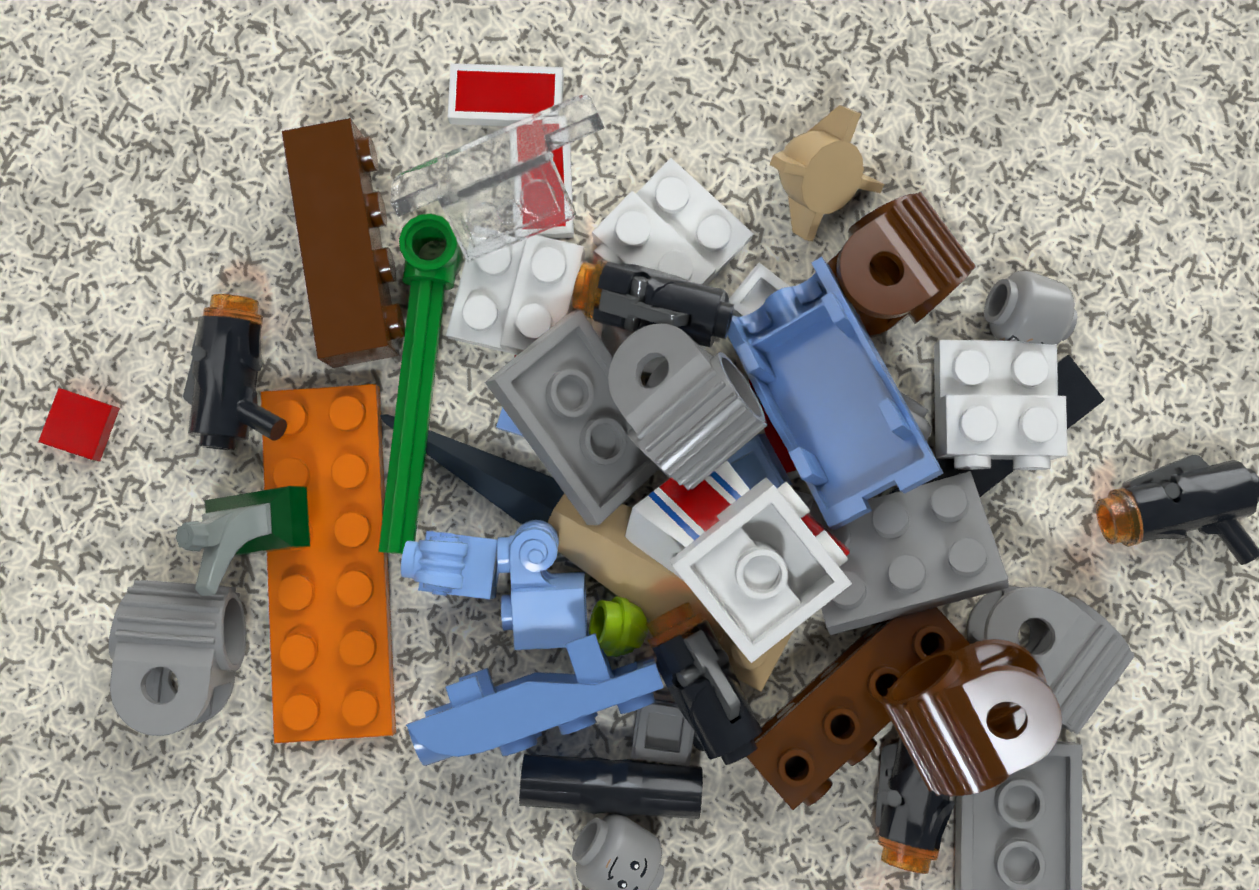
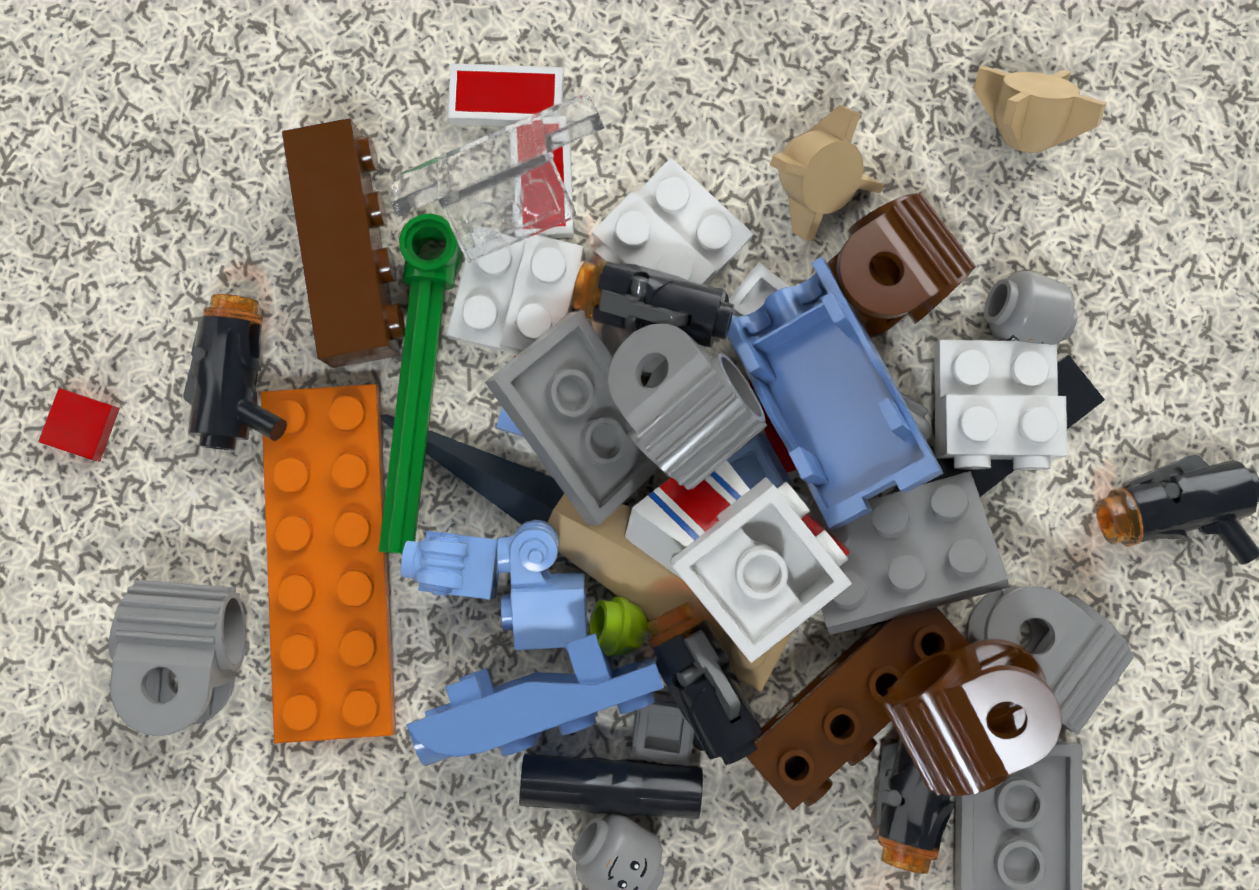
(245, 526): piece -> none
(1036, 108): none -> tan piece

